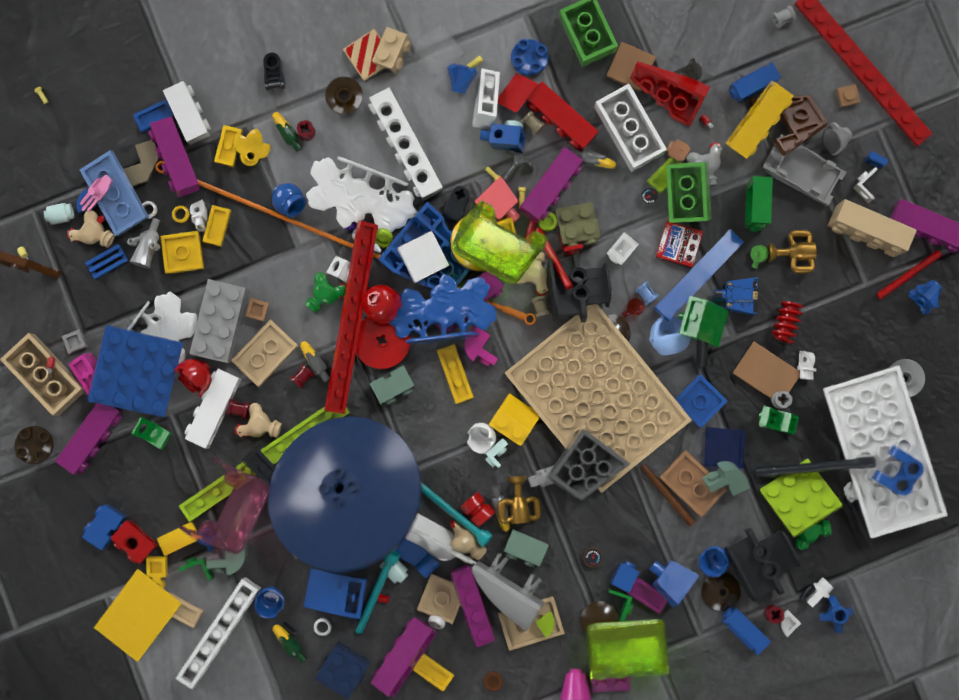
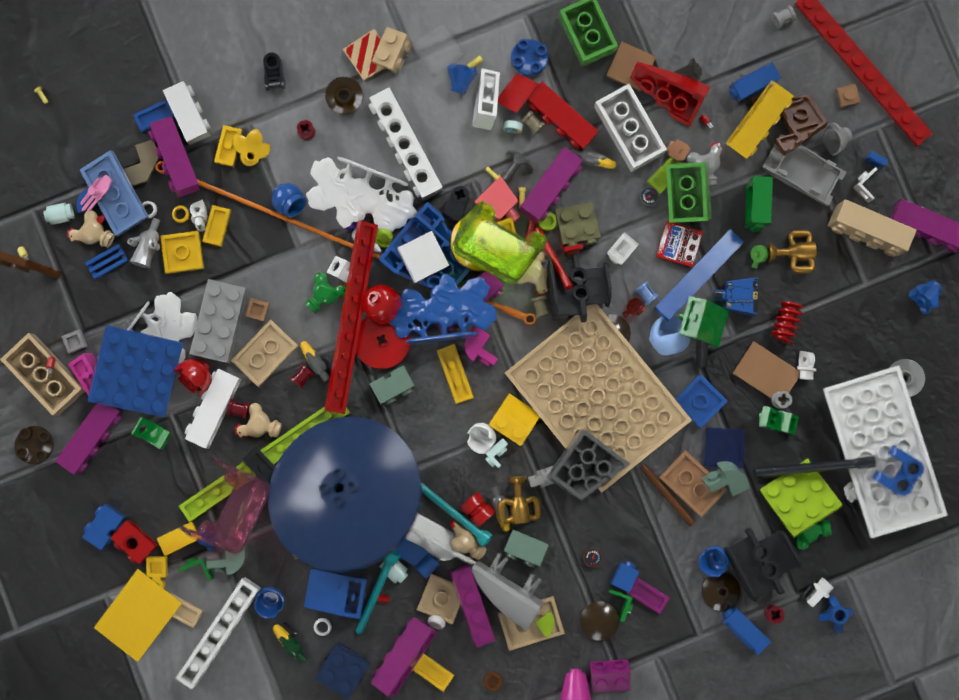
(287, 132): dark green piece -> none
(512, 137): blue torso -> none
(627, 649): clear neon green windscreen -> none
(673, 581): blue torso -> none
(789, 623): white tile -> none
(909, 274): red bar -> none

